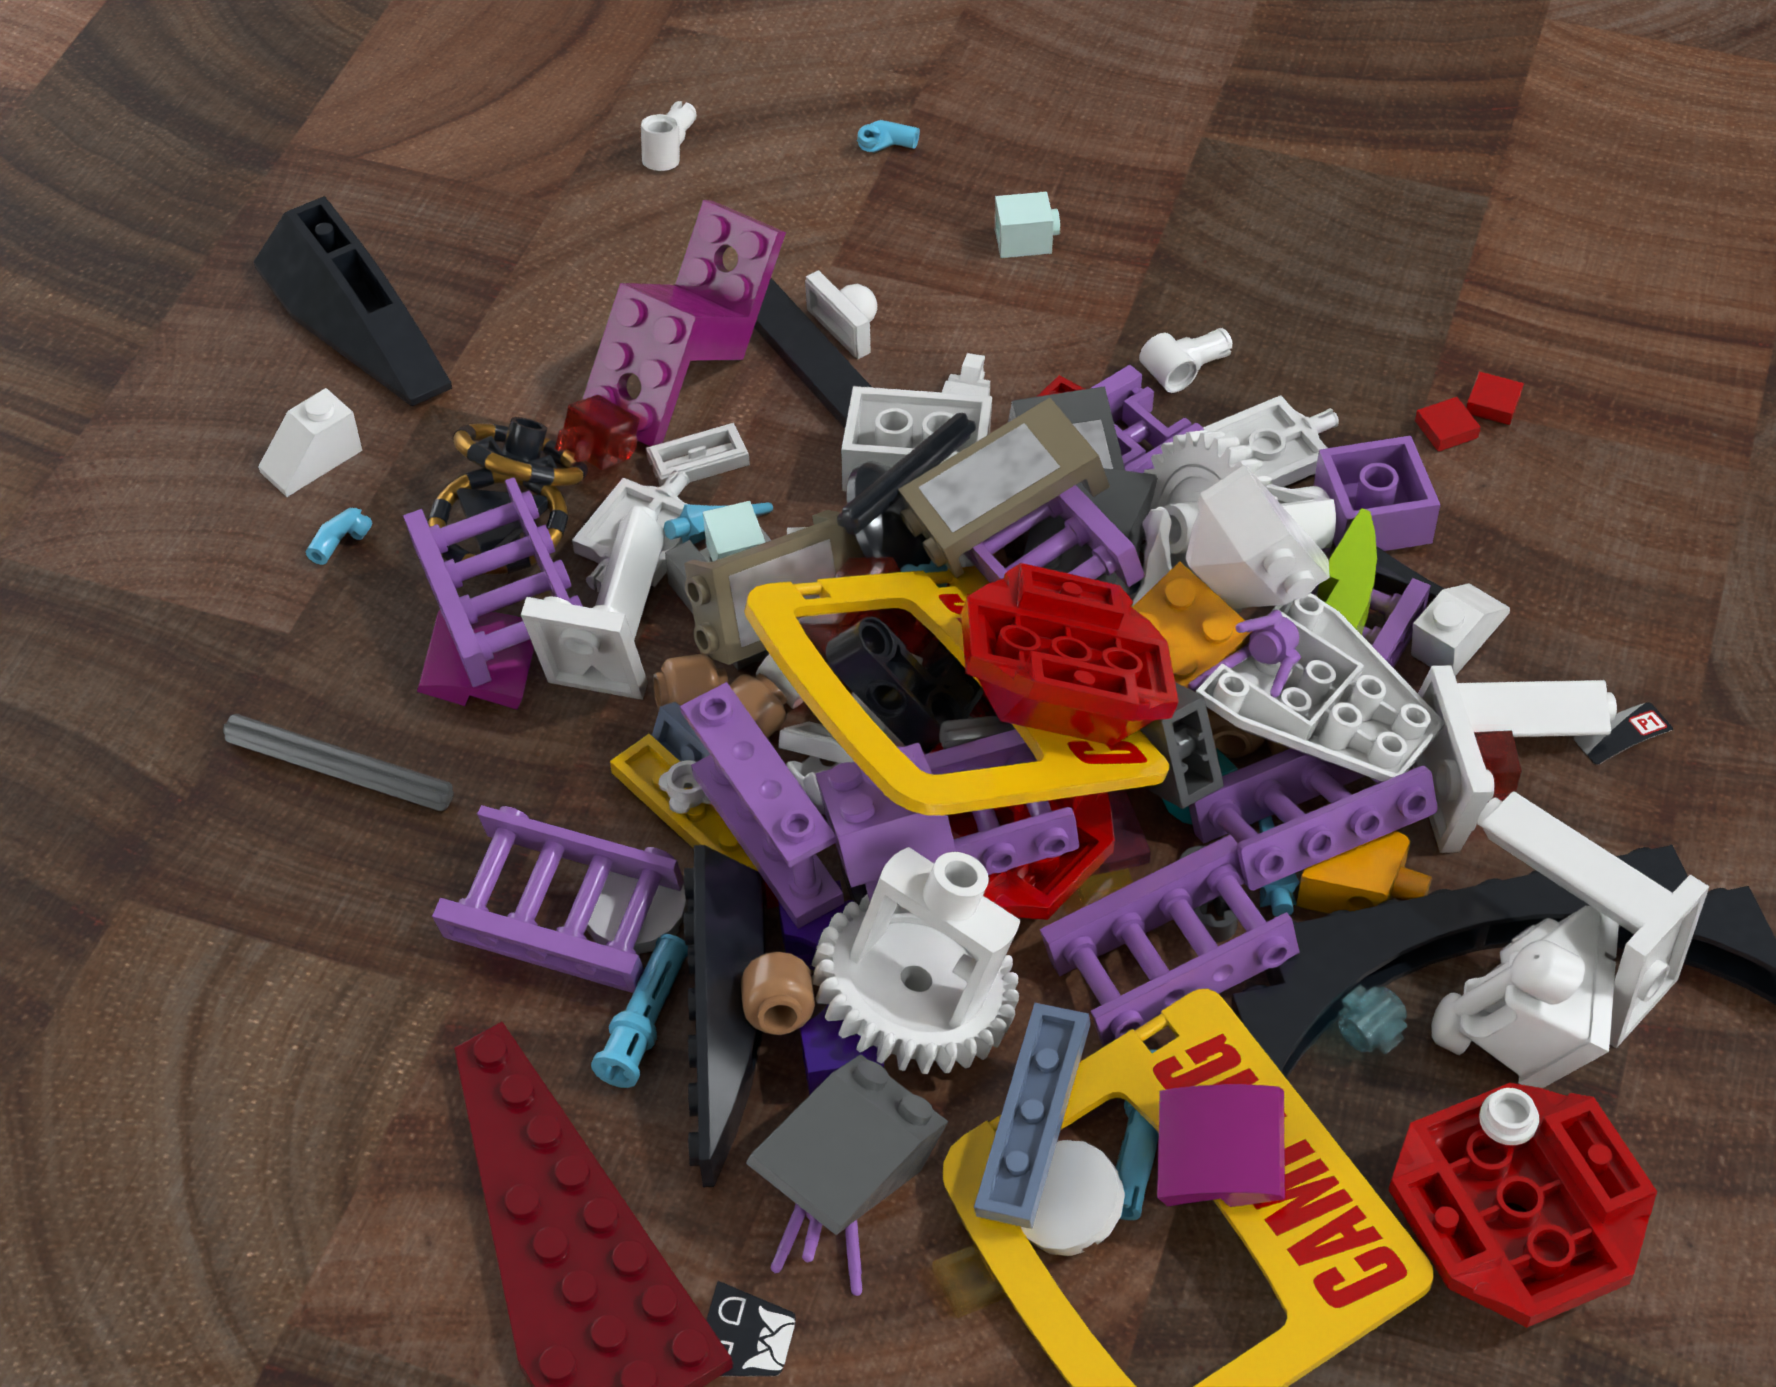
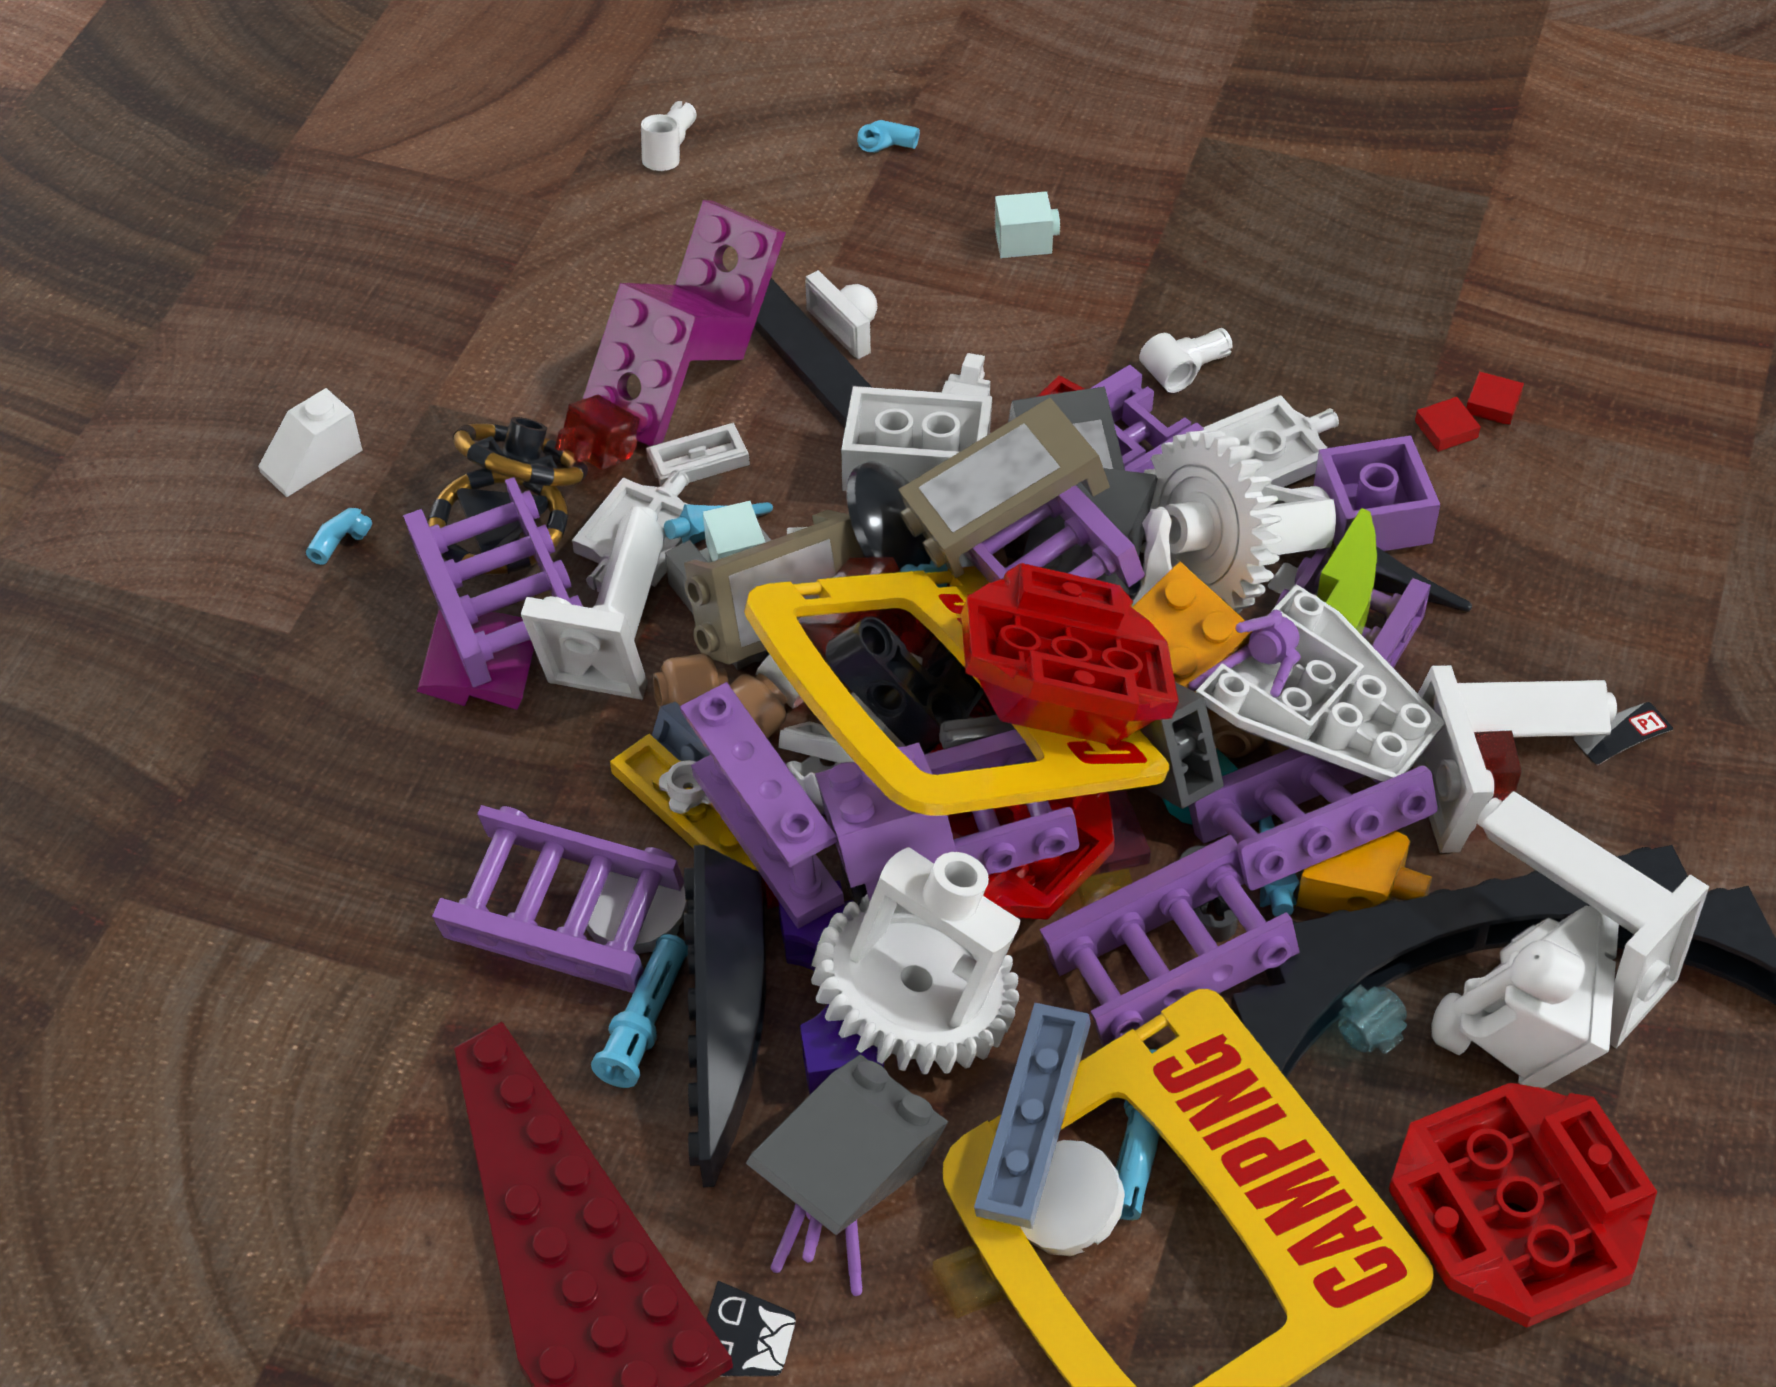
(338, 762): dark grey axle -> none
(347, 301): black wedge -> none
(777, 993): medium nougat head -> none
(924, 457): black axle -> none
(1221, 1144): magenta slope -> none
(1252, 546): white wedge -> none
(1456, 626): white slope -> none
(1509, 1116): white plate -> none

